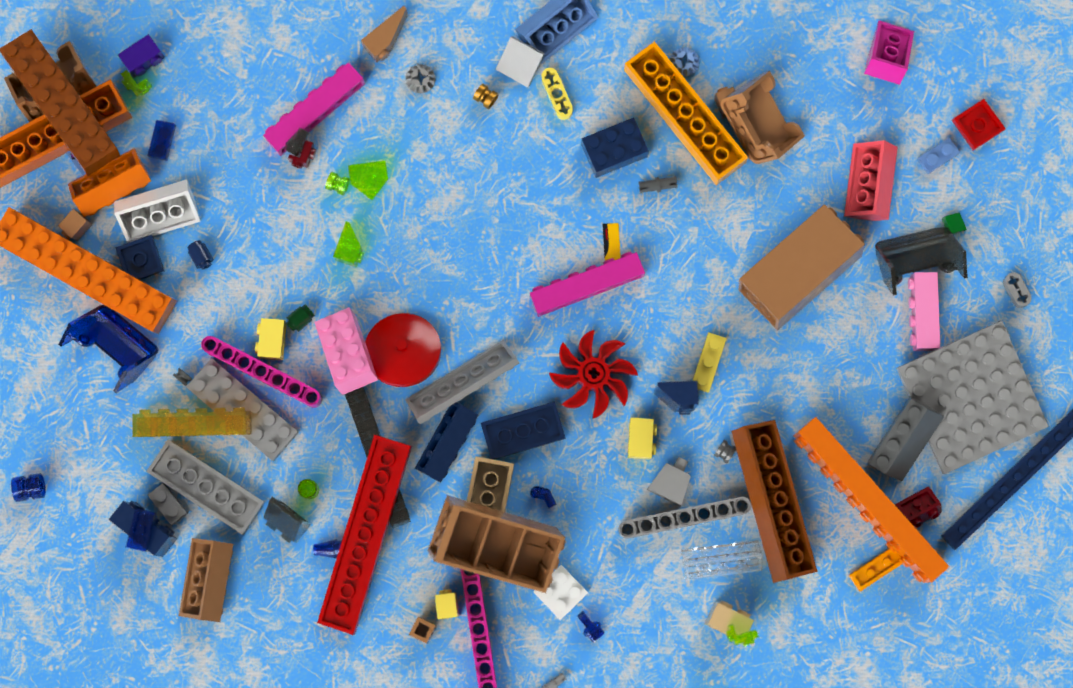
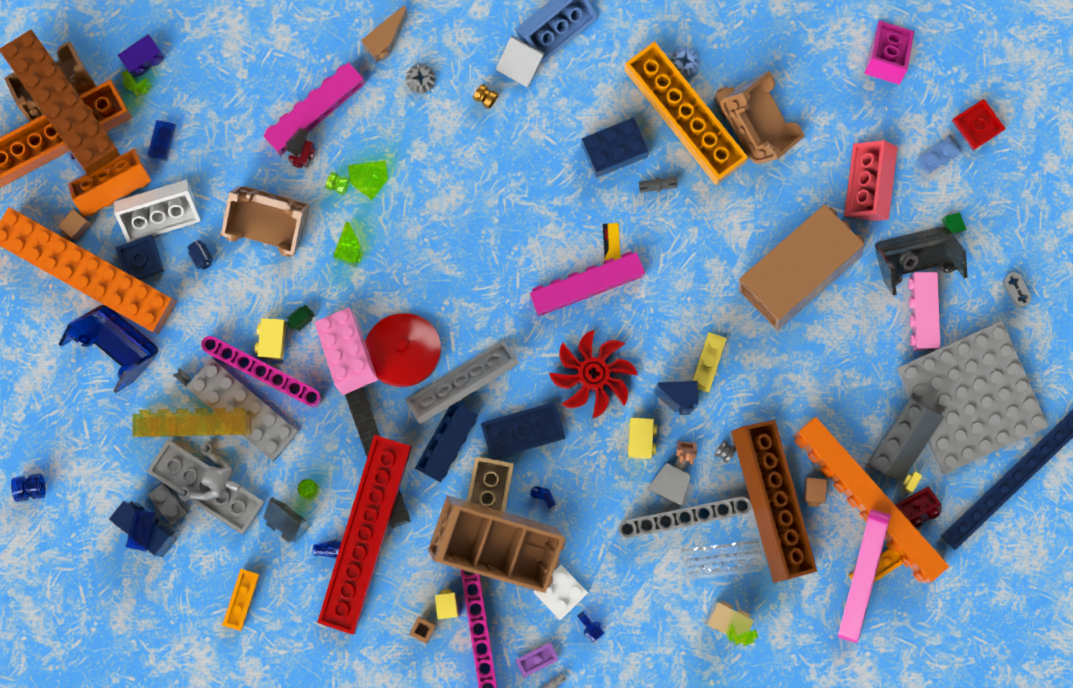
(206, 580): medium nougat slope -> none
(215, 478): none -> light grey piece
(241, 599): none -> light orange plate
(264, 218): none -> medium nougat windscreen
(537, 660): none -> medium lavender plate
(556, 79): light yellow beam -> none
(686, 451): none -> nougat plate
(814, 491): none -> medium nougat brick
(864, 576): none -> beam
(908, 260): none -> dark grey bush
(911, 481): none -> light yellow plate

